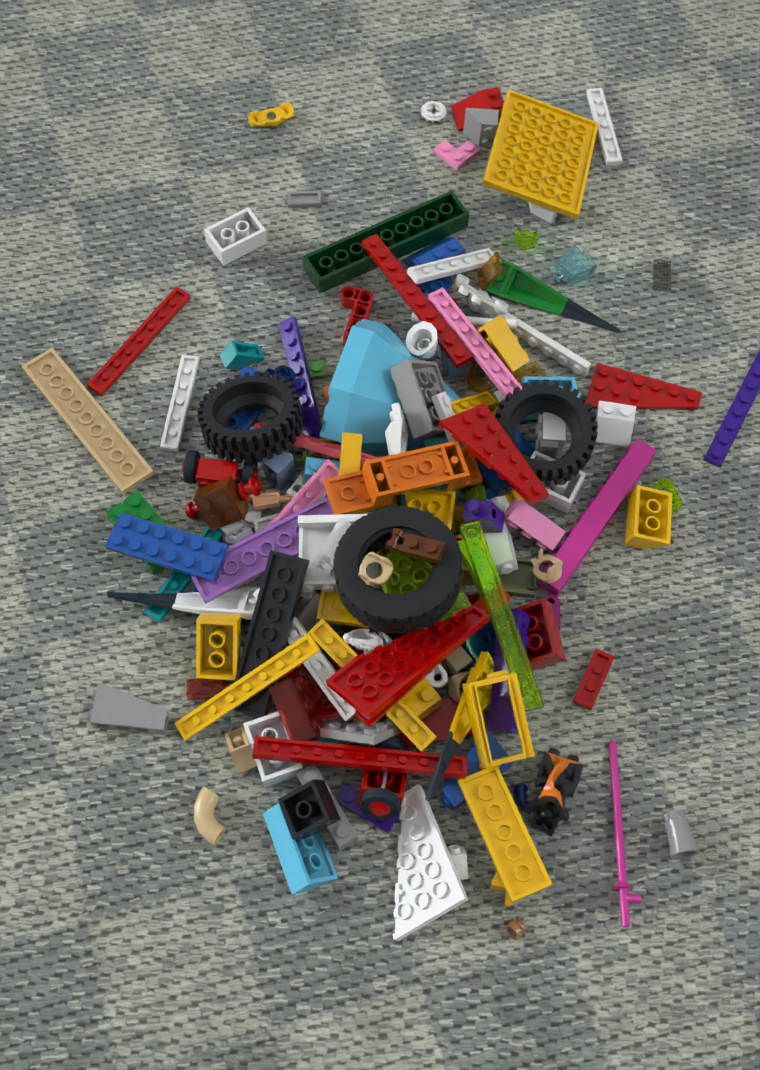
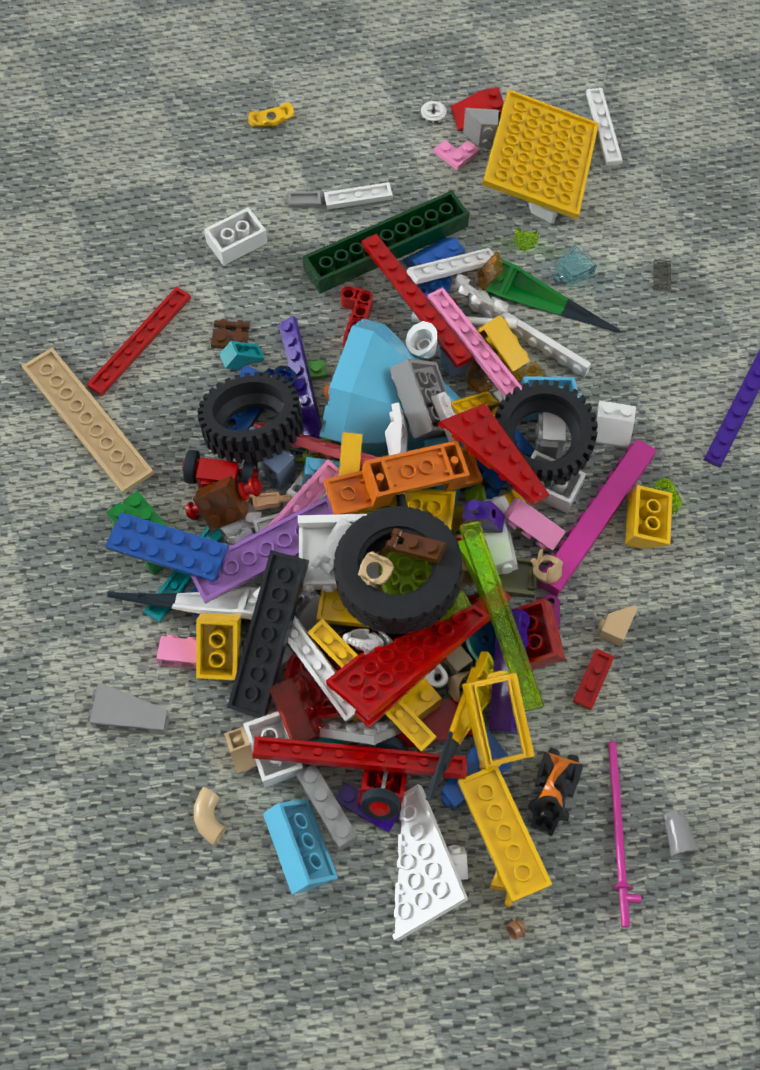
(177, 652): none -> bright pink brick
(180, 403): white tile -> none
(204, 688): clear red plate -> none
(222, 337): none -> reddish brown plate
(247, 686): yellow plate -> none
(309, 809): black brick -> none
(358, 196): none -> white plate
(520, 797): clear blue arm -> none
(617, 625): none -> tan slope
(637, 390): red wing -> none

